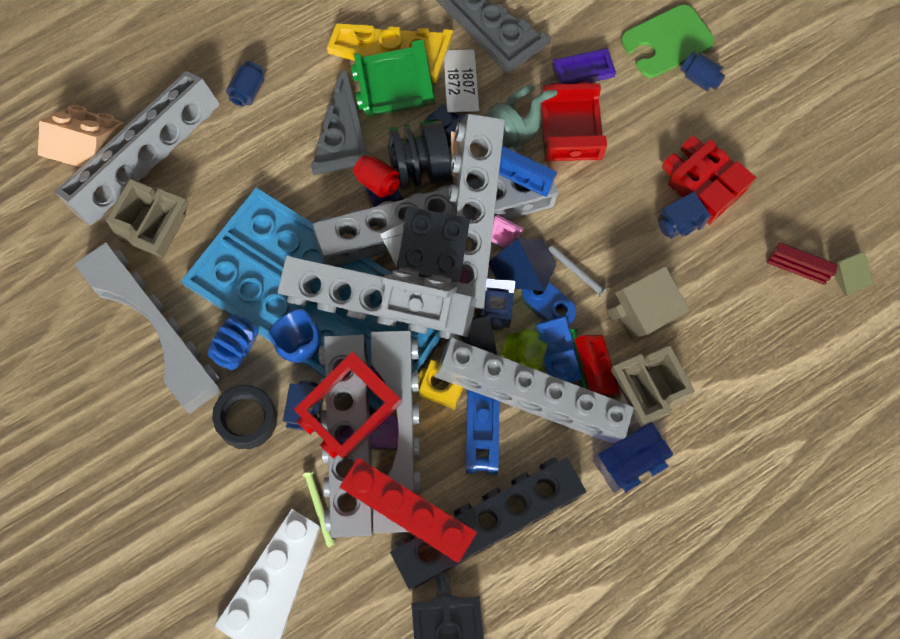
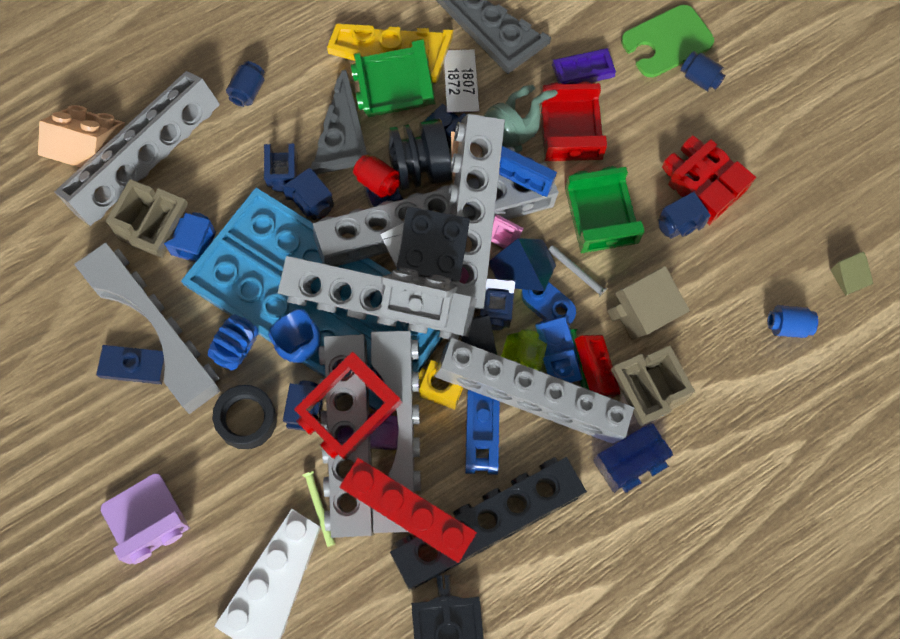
(131, 364): none -> dark blue plate
(144, 519): none -> lavender bracket
(191, 237): none -> blue window
(280, 167): none -> dark blue window
(309, 195): none -> dark blue window
(602, 209): none -> green panel
(792, 321): none -> blue brick
(802, 263): dark red tile -> none

